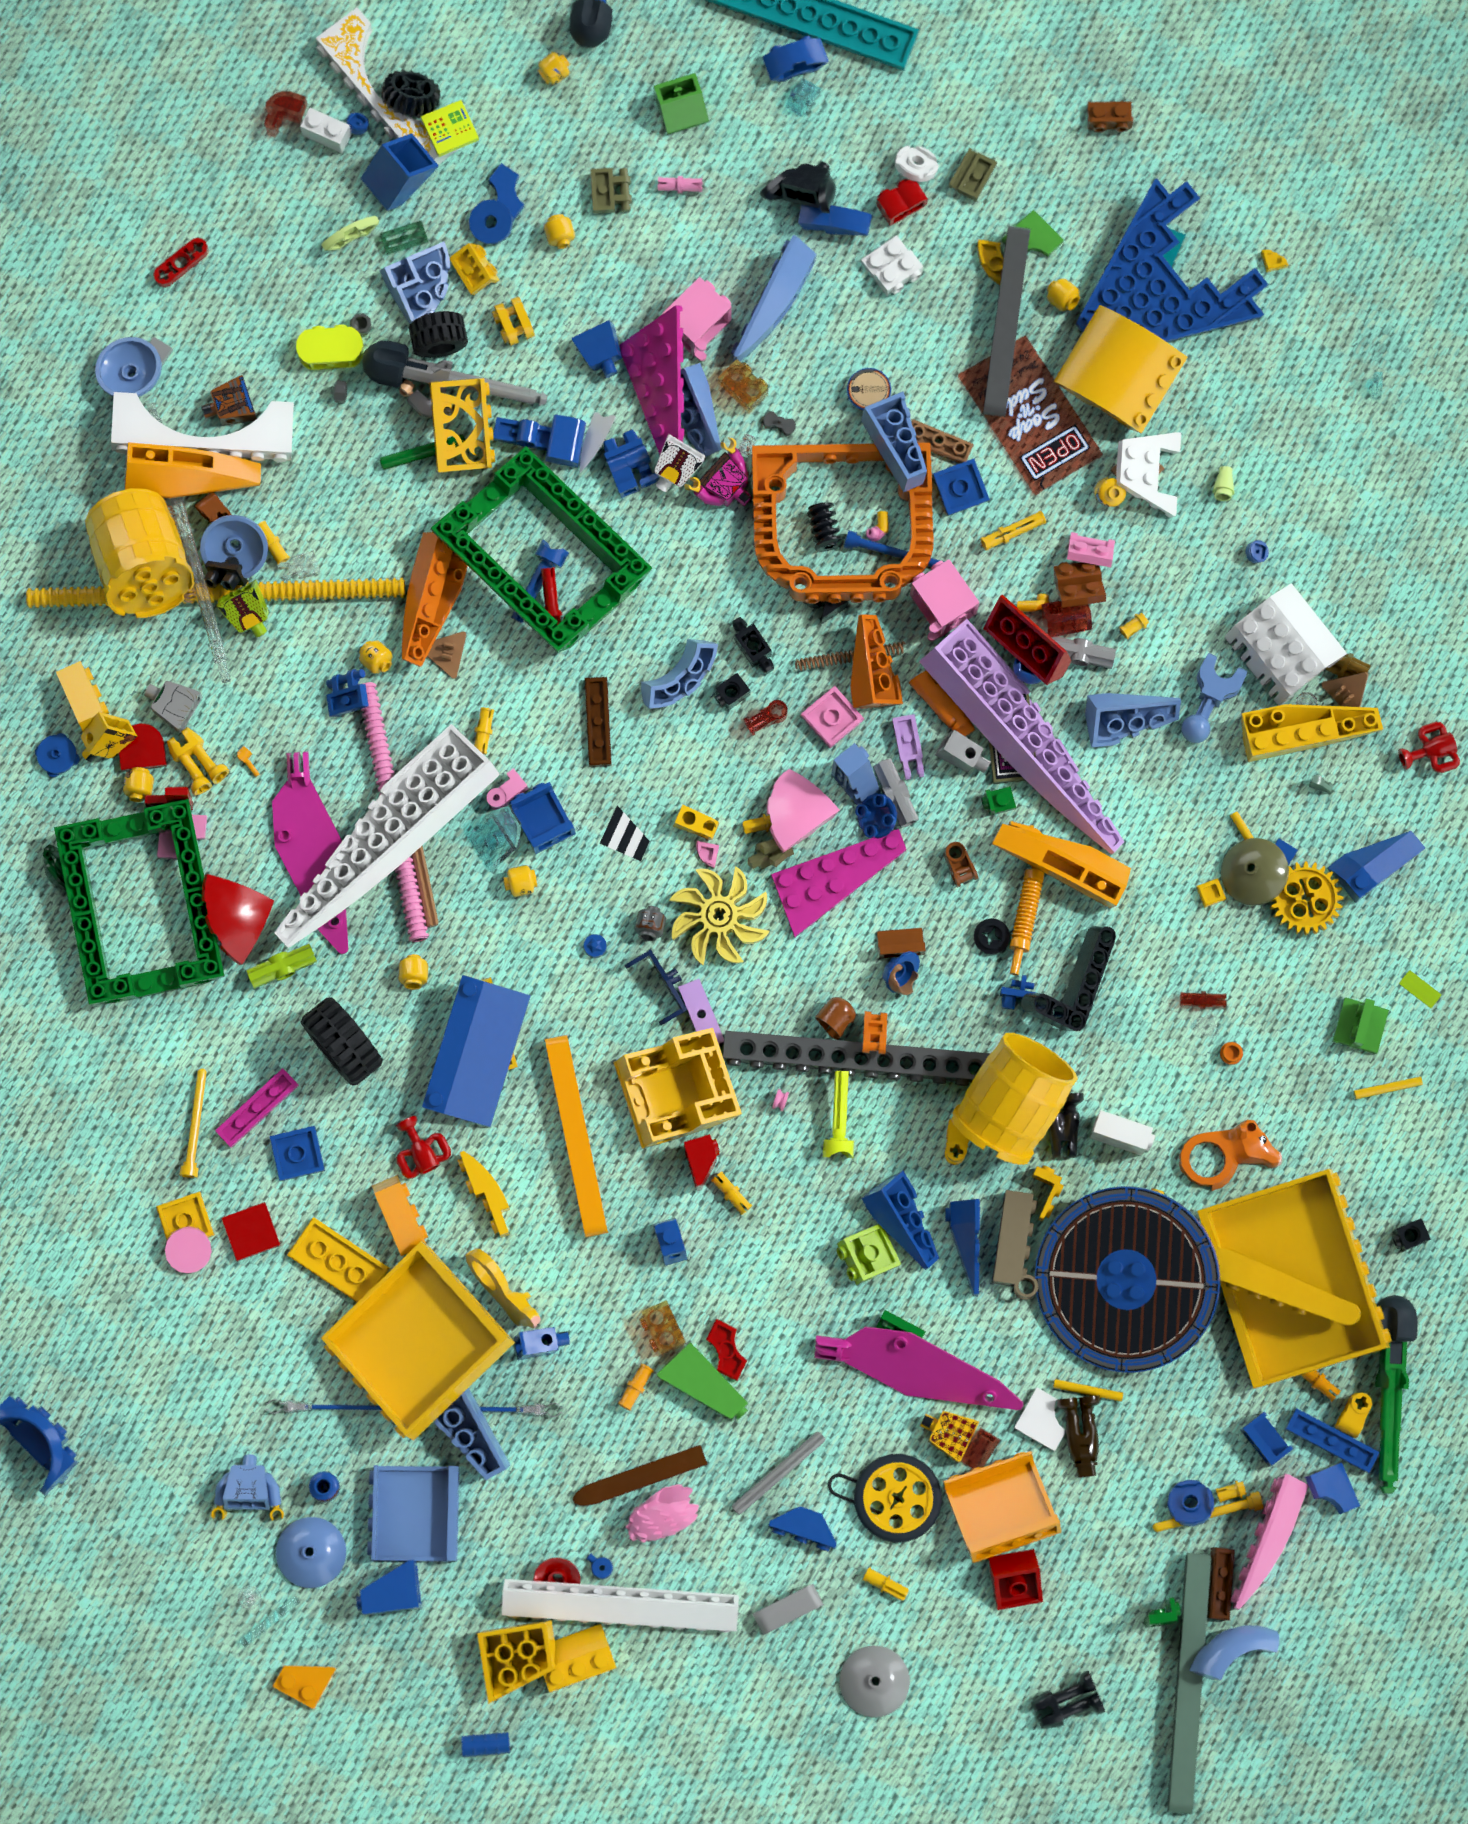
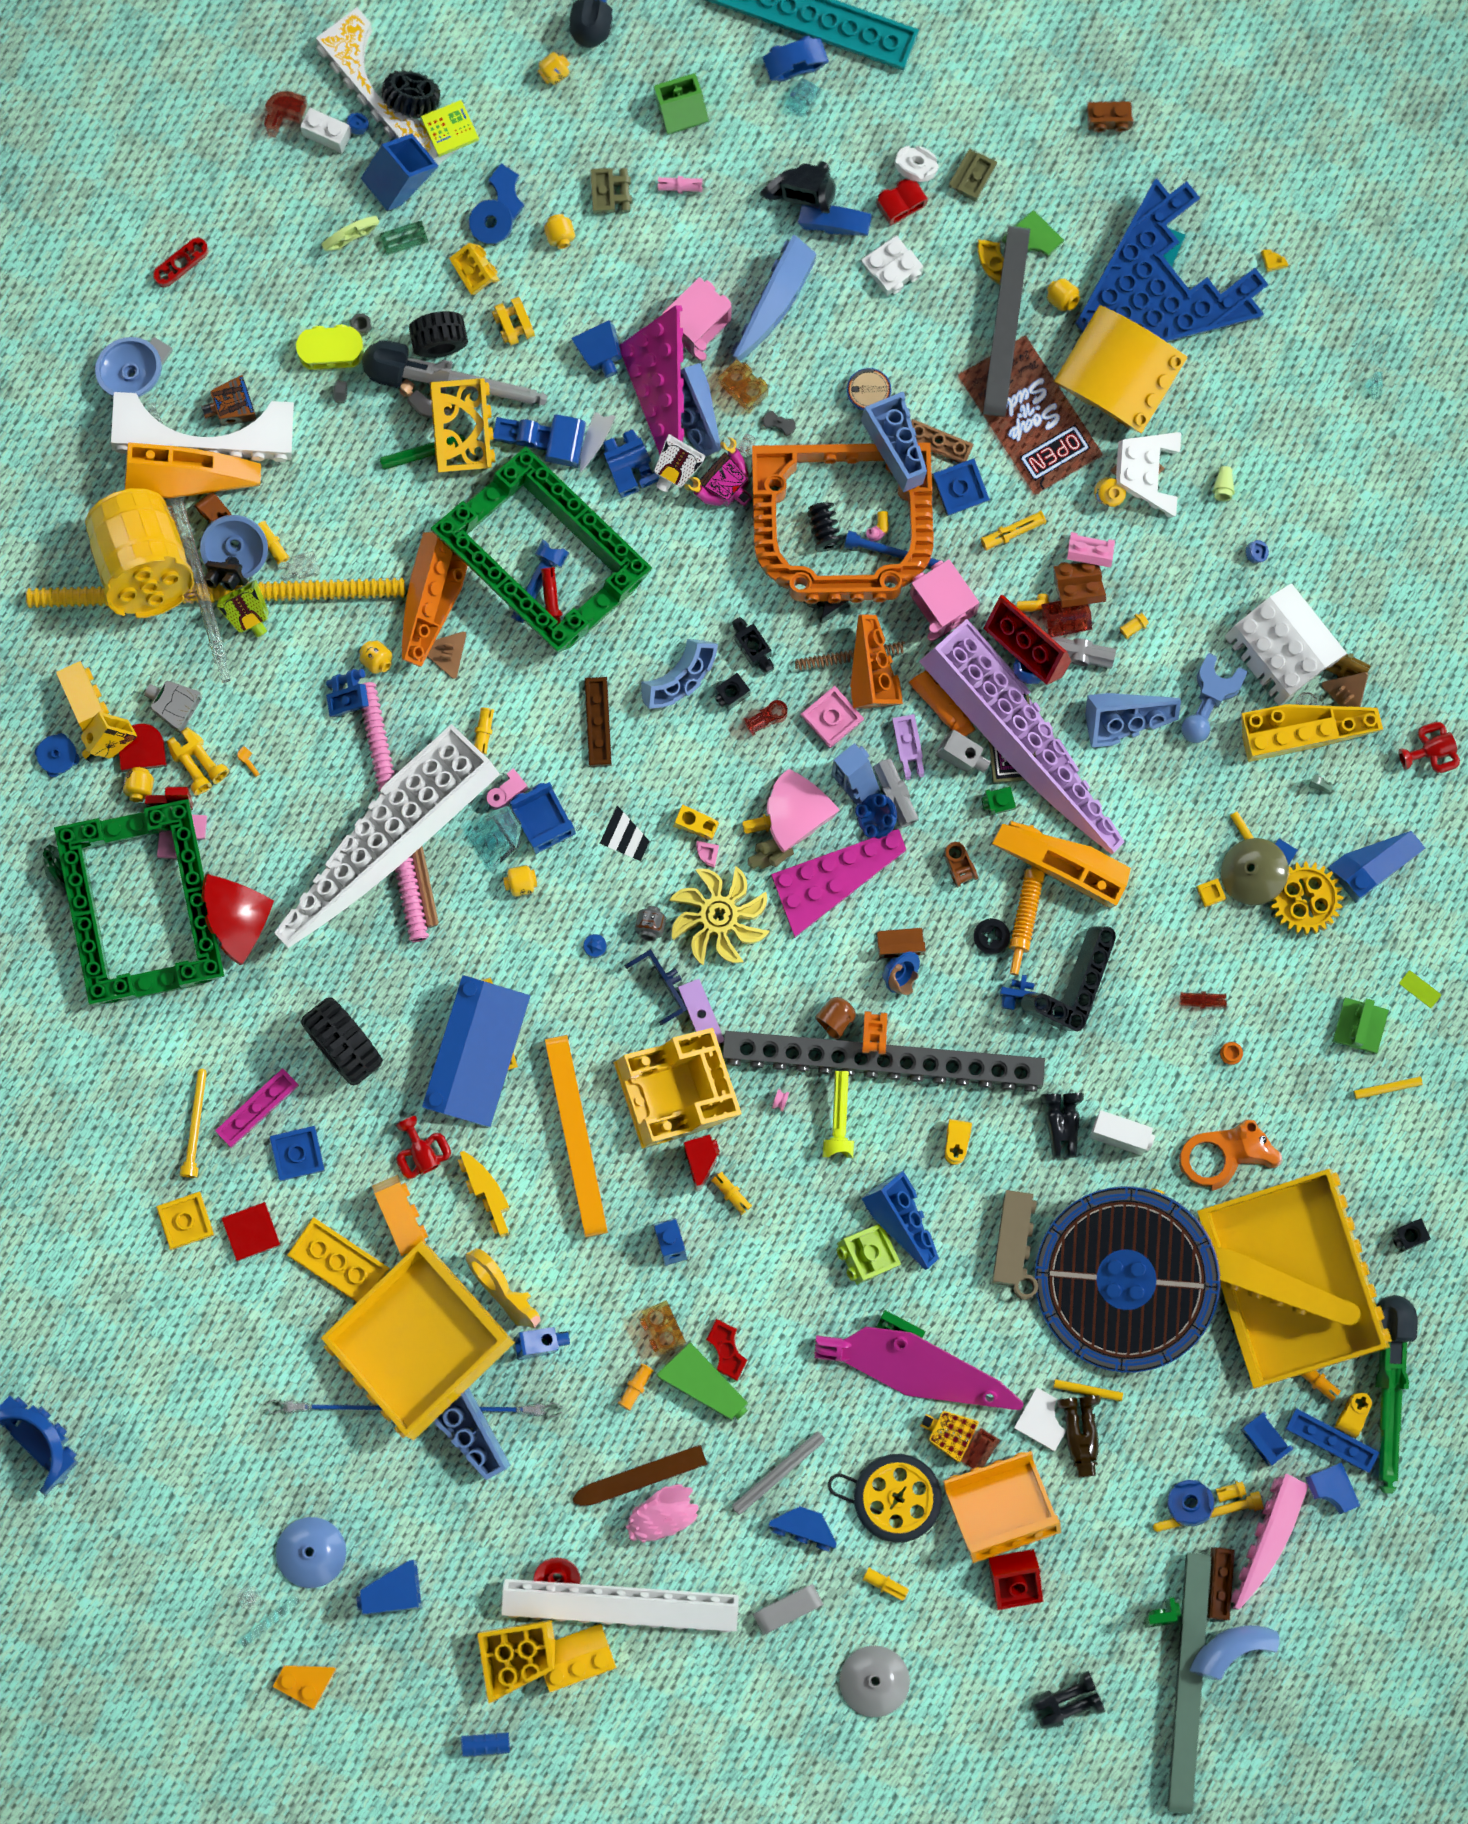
(188, 1249): bright pink tile -> none
(247, 1488): medium blue torso -> none
(281, 966): lime piece -> none
(306, 838): dark pink wing -> none
(320, 1479): blue head -> none
(413, 972): yellow head -> none
(414, 1513): medium blue panel -> none
(419, 281): medium blue brick -> none
(597, 1562): blue piece -> none
(964, 1227): blue wedge -> none
(1014, 1098): yellow piece -> none
(1047, 1176): yellow bracket -> none

